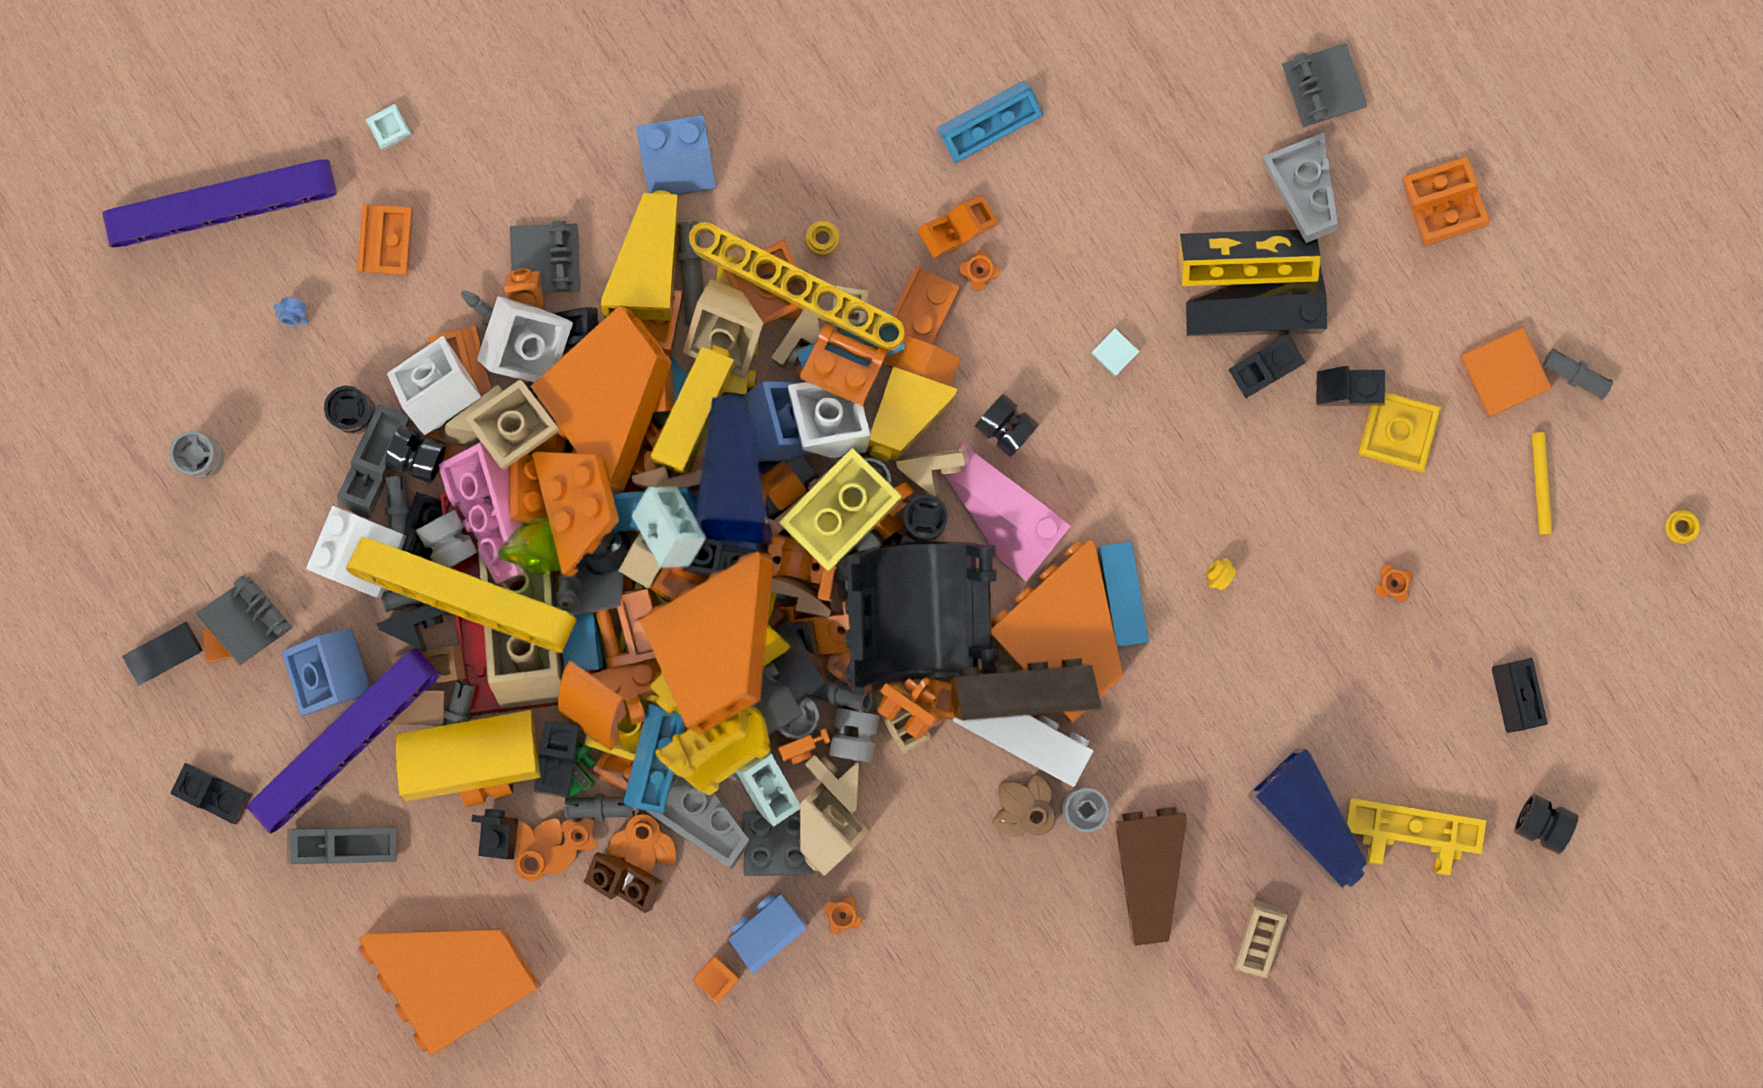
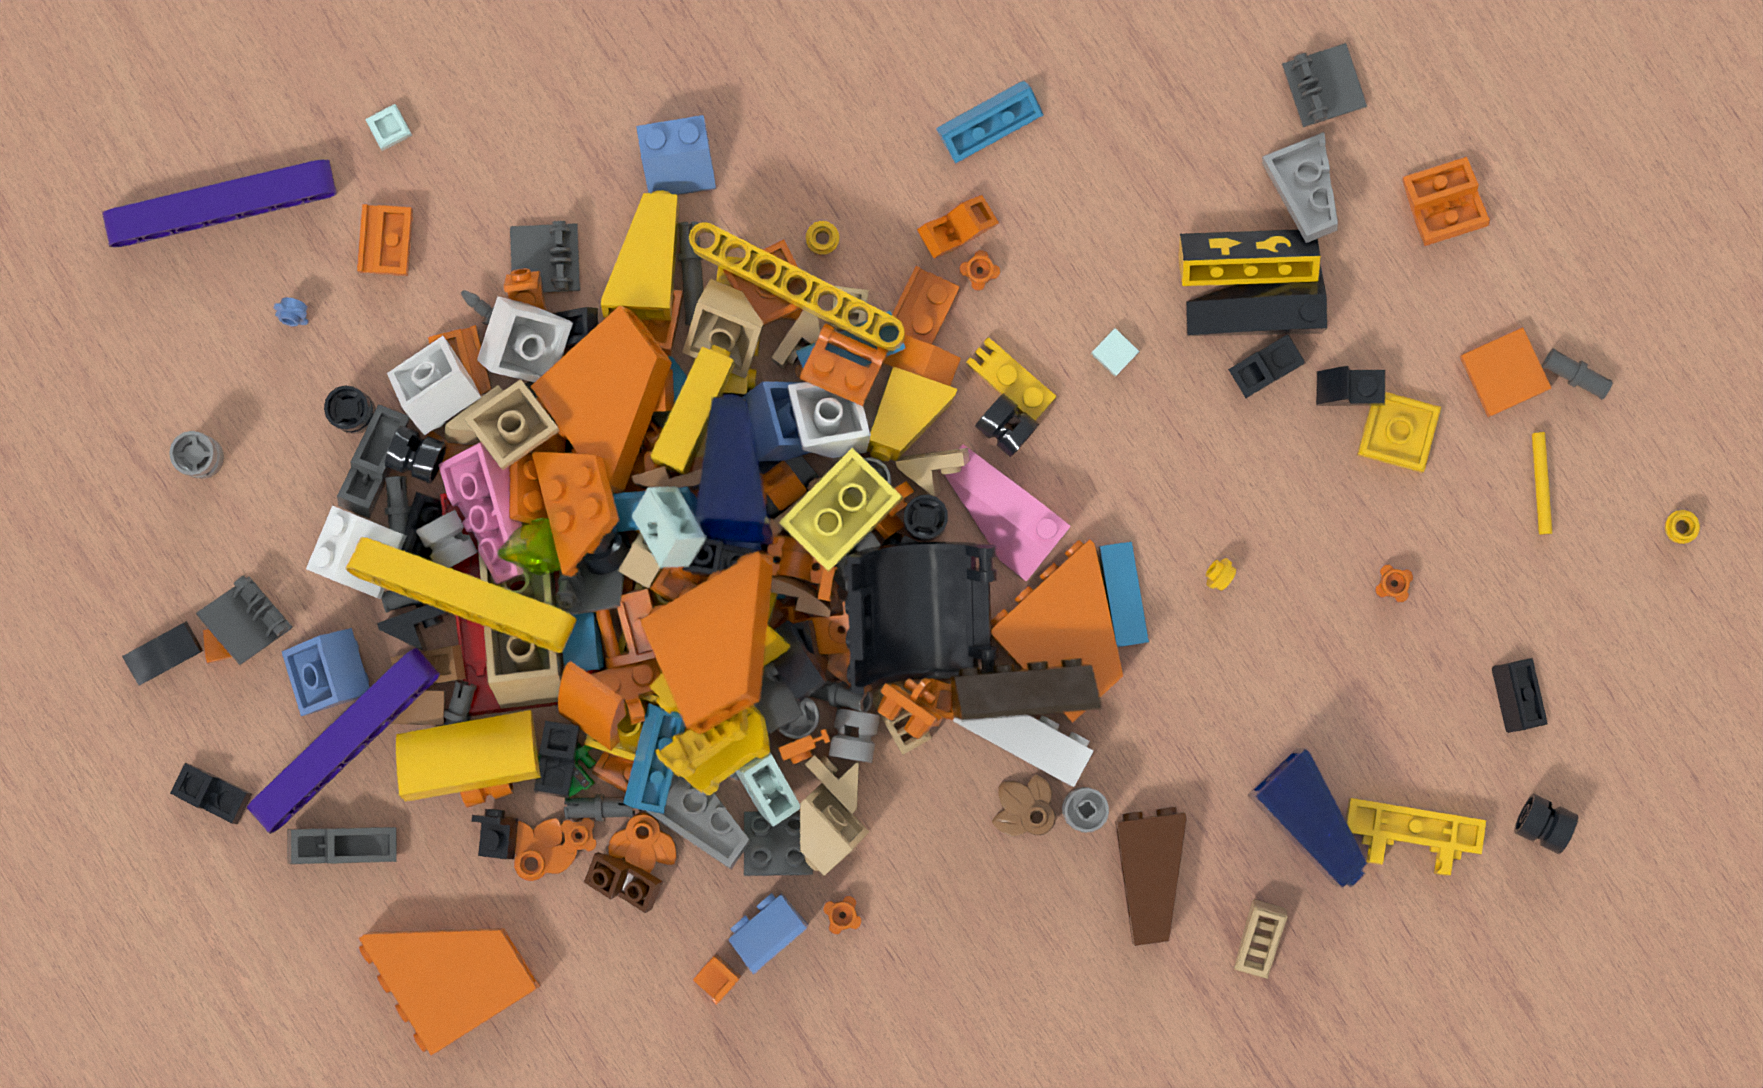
(1012, 379): none -> yellow hinge

